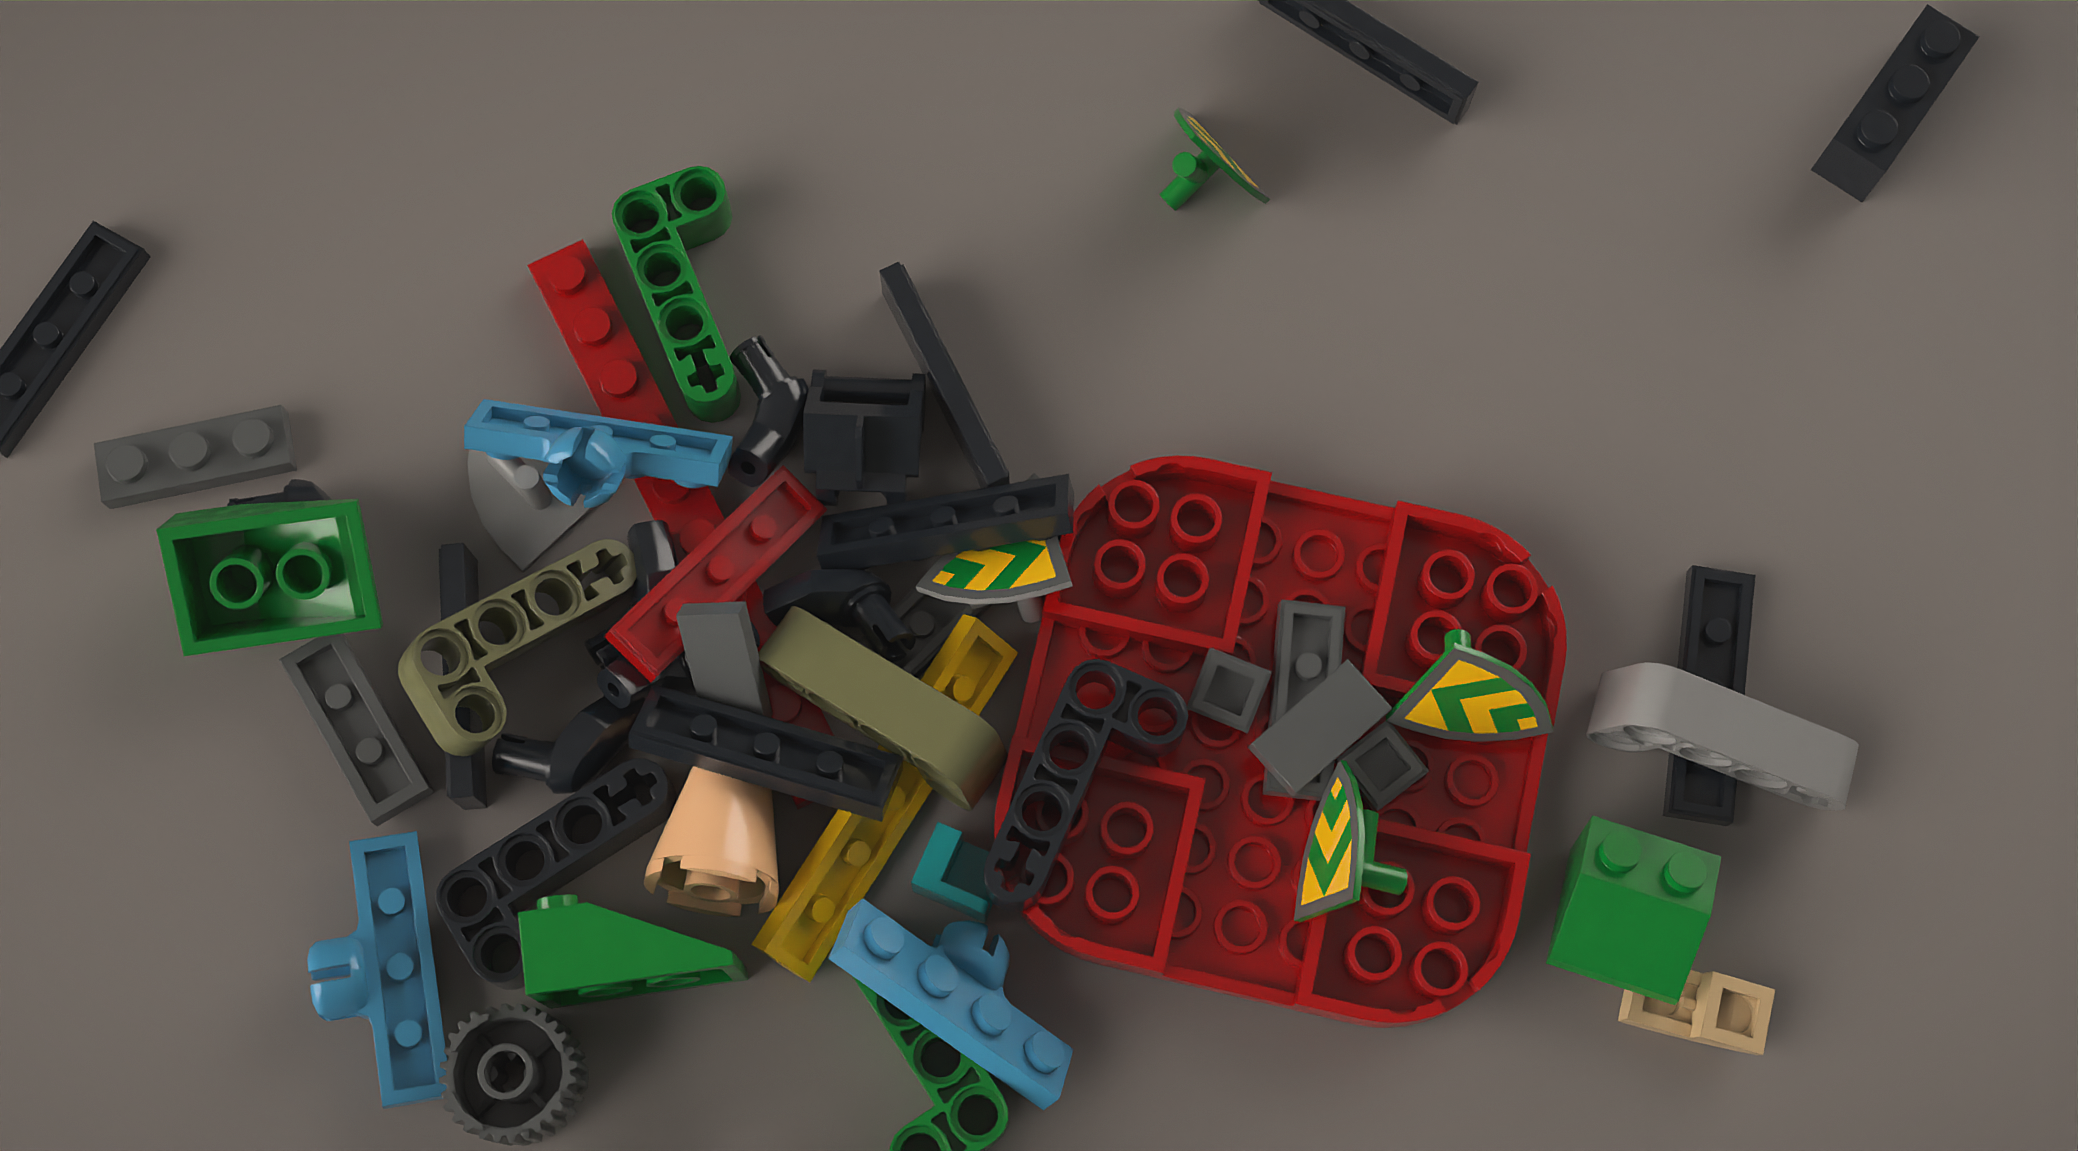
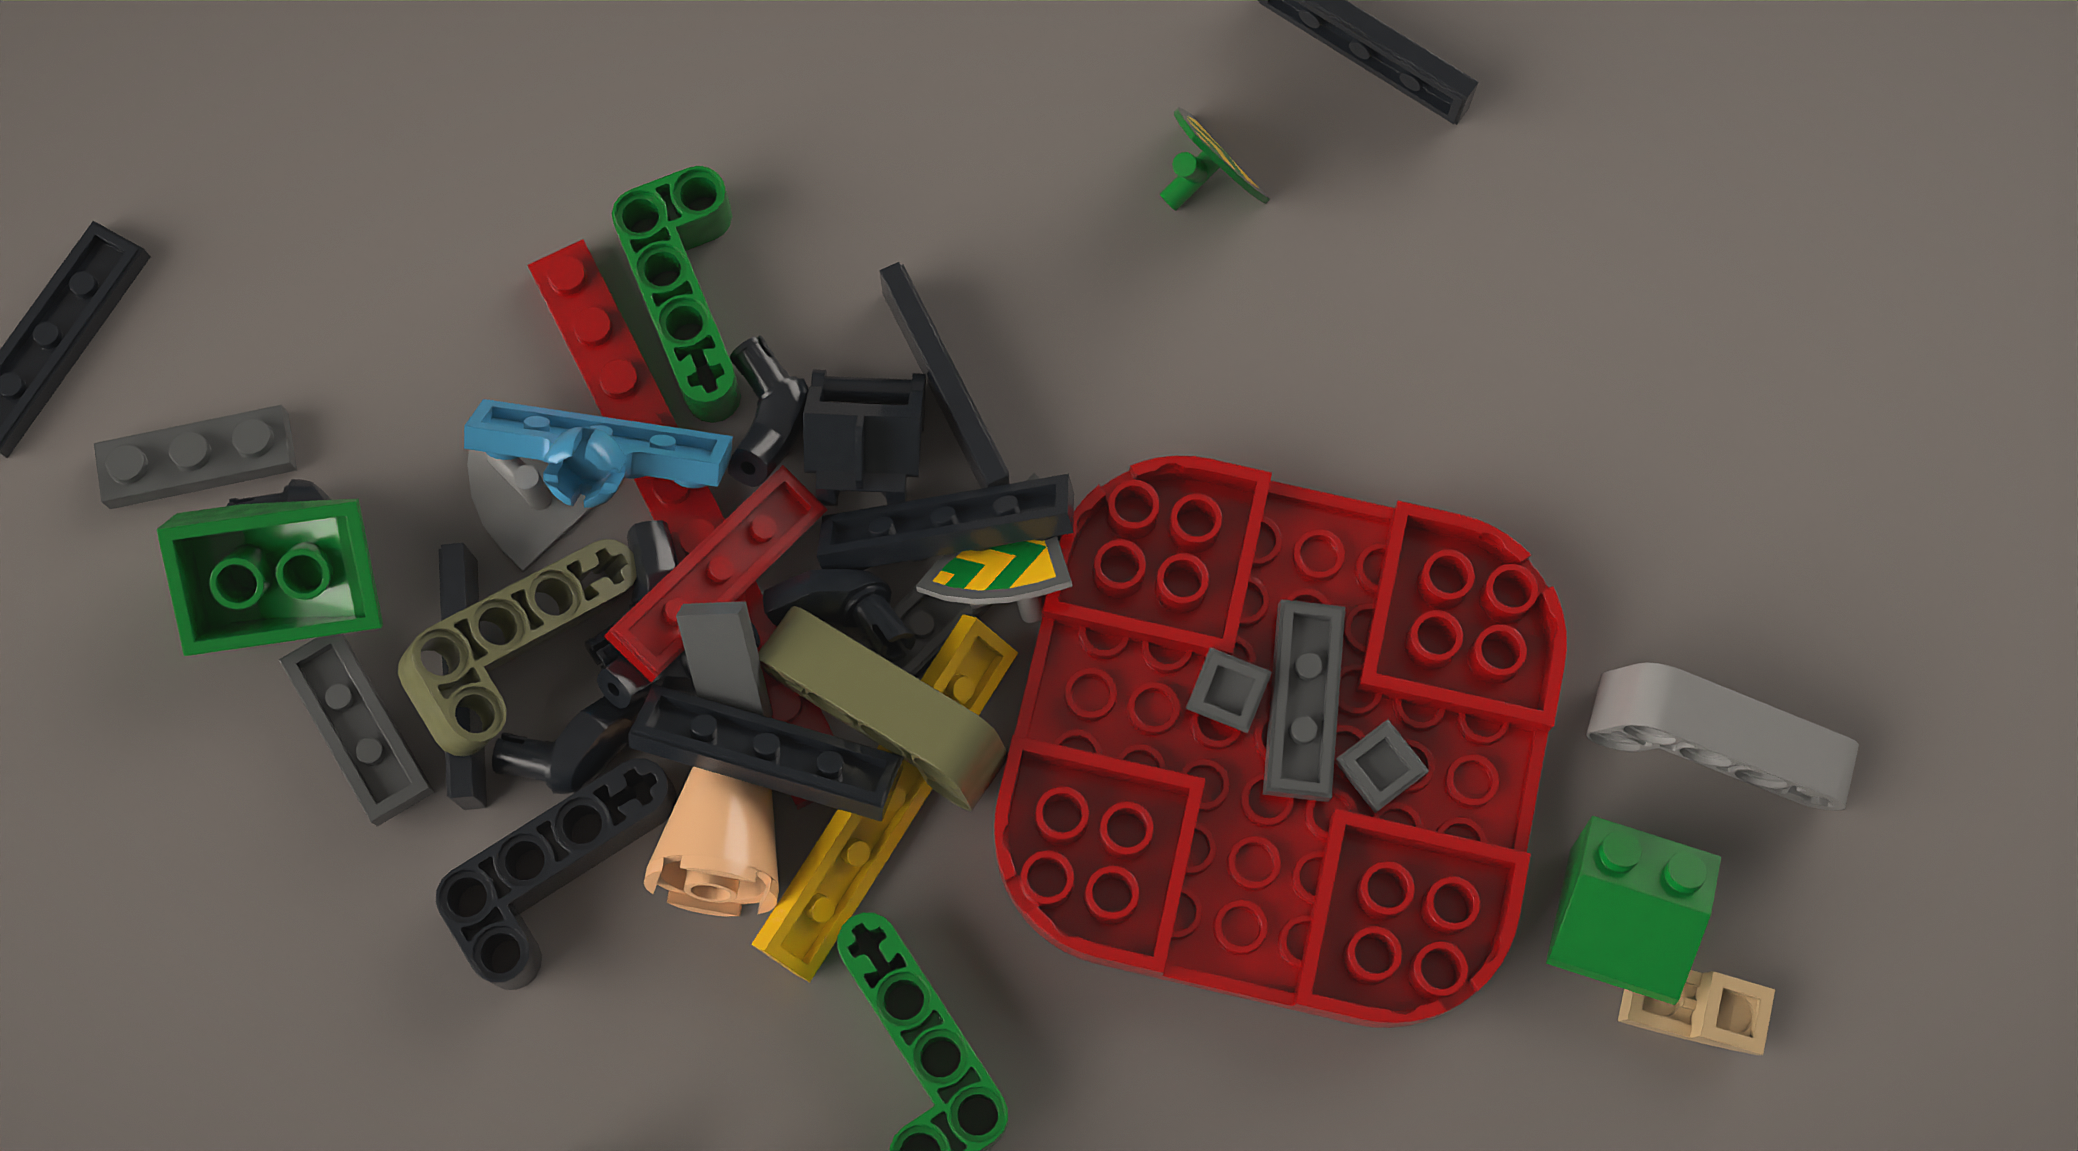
(389, 970): dark azure plate -> none
(476, 1075): dark grey brick -> none
(596, 955): green slope -> none
(953, 873): teal panel -> none
(956, 995): dark azure plate -> none
(1068, 788): black beam -> none
(1319, 727): dark grey tile -> none
(1342, 852): shield -> none
(1472, 698): shield -> none
(1716, 649): black tile -> none
(1895, 103): black brick -> none

